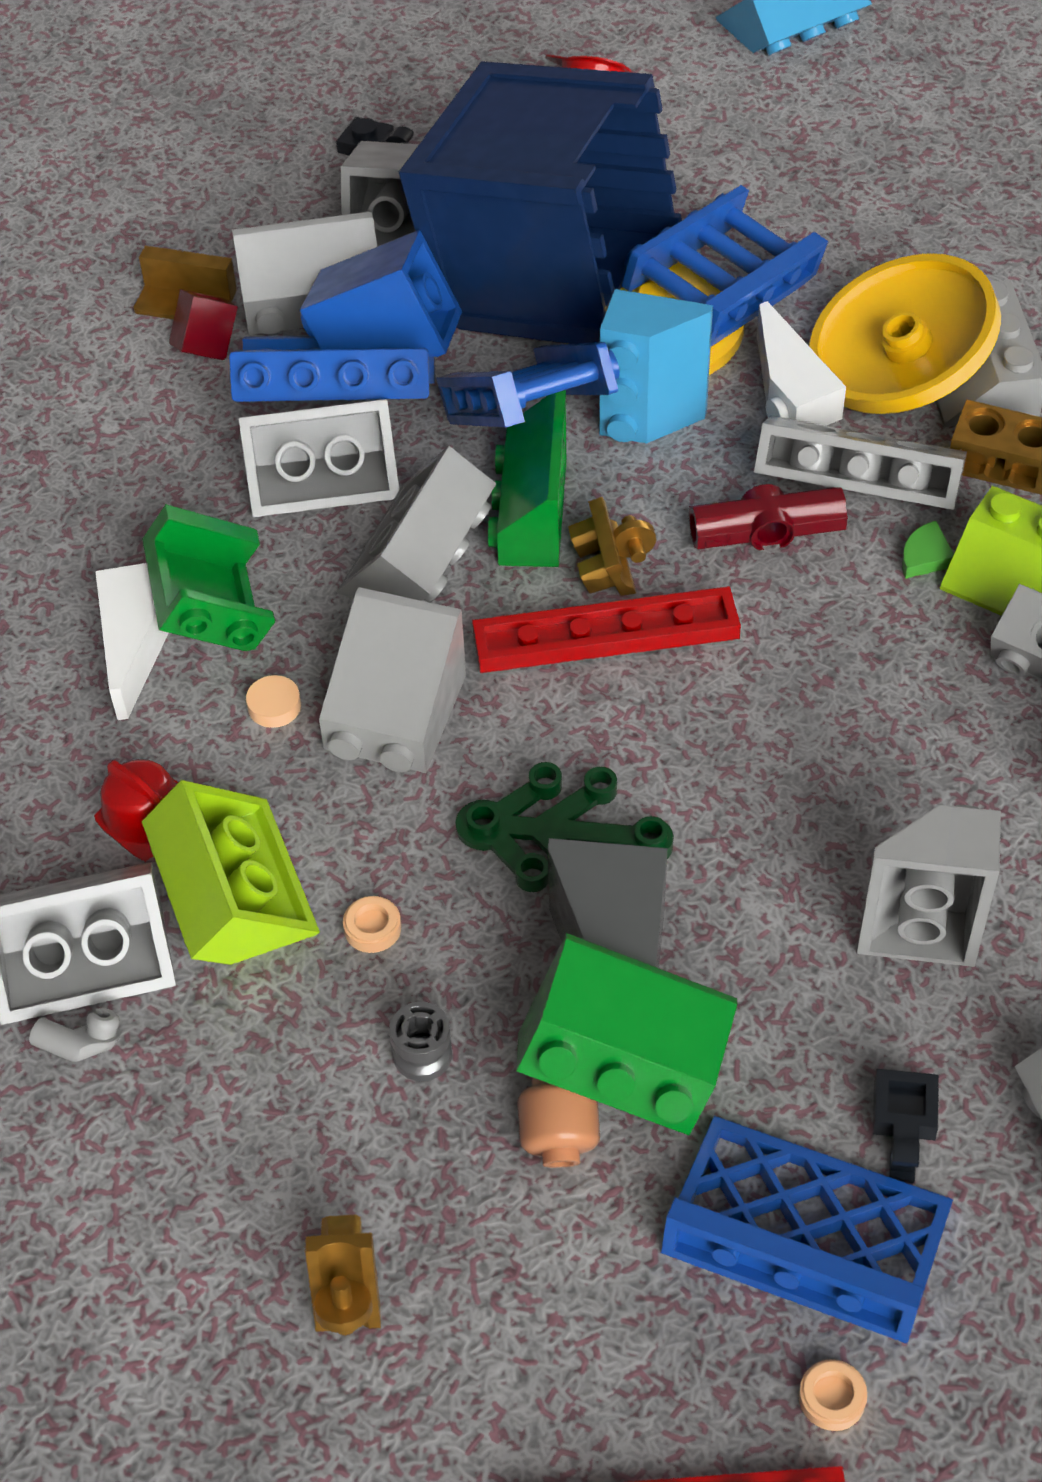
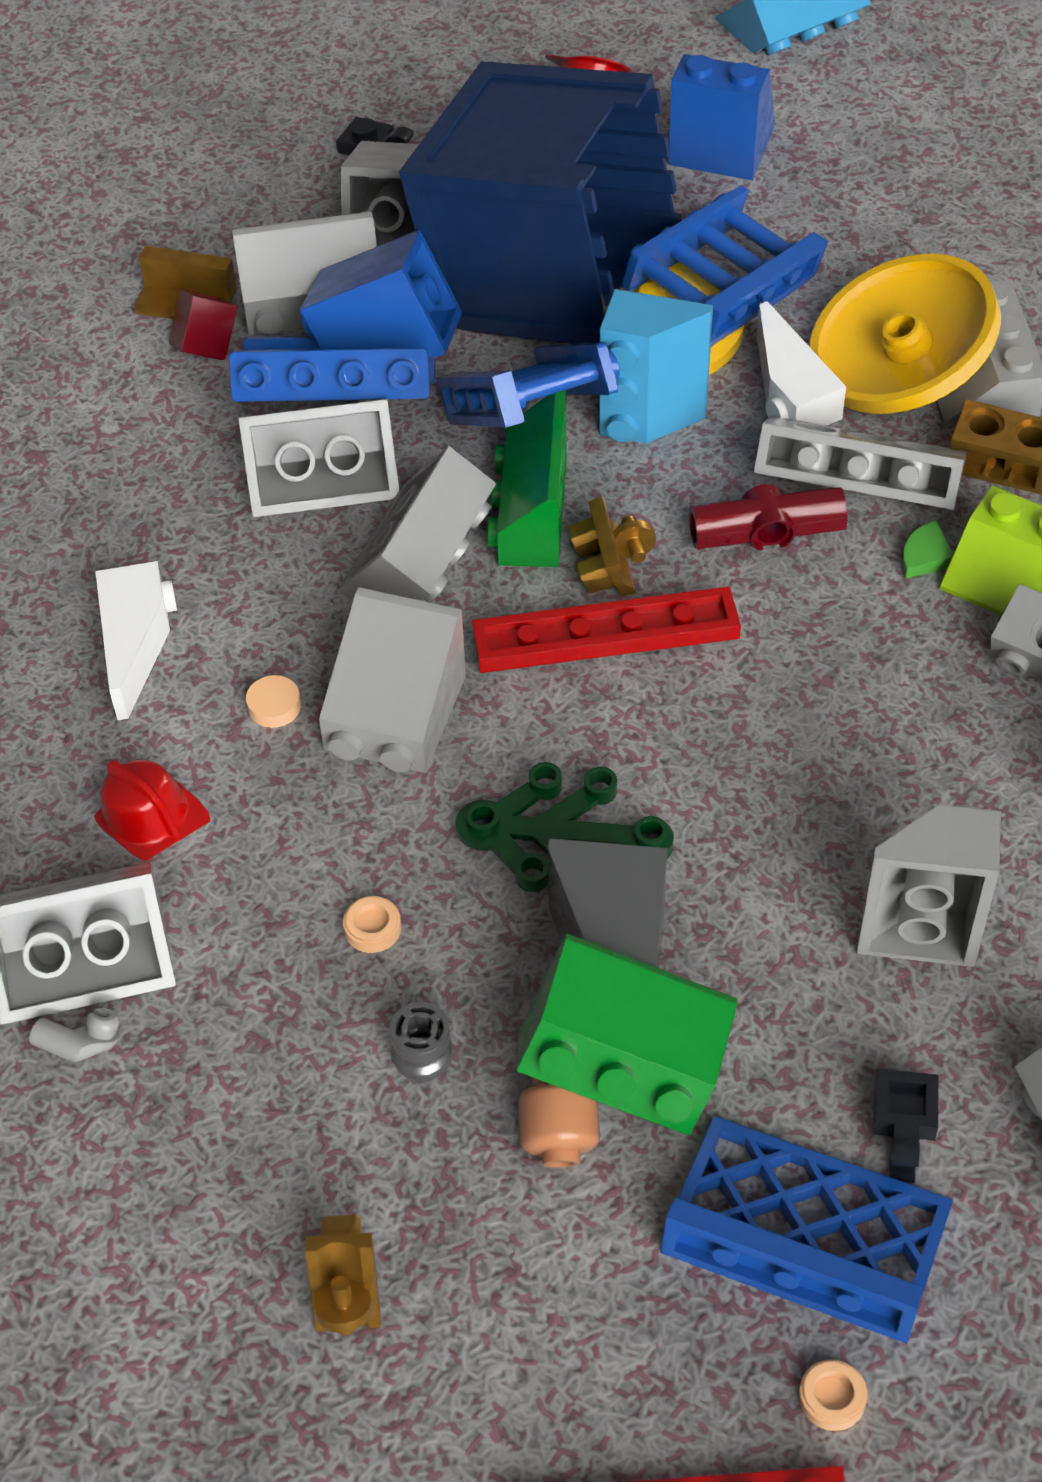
(203, 579): green panel -> none
(227, 873): lime slope -> none
(720, 116): none -> blue slope

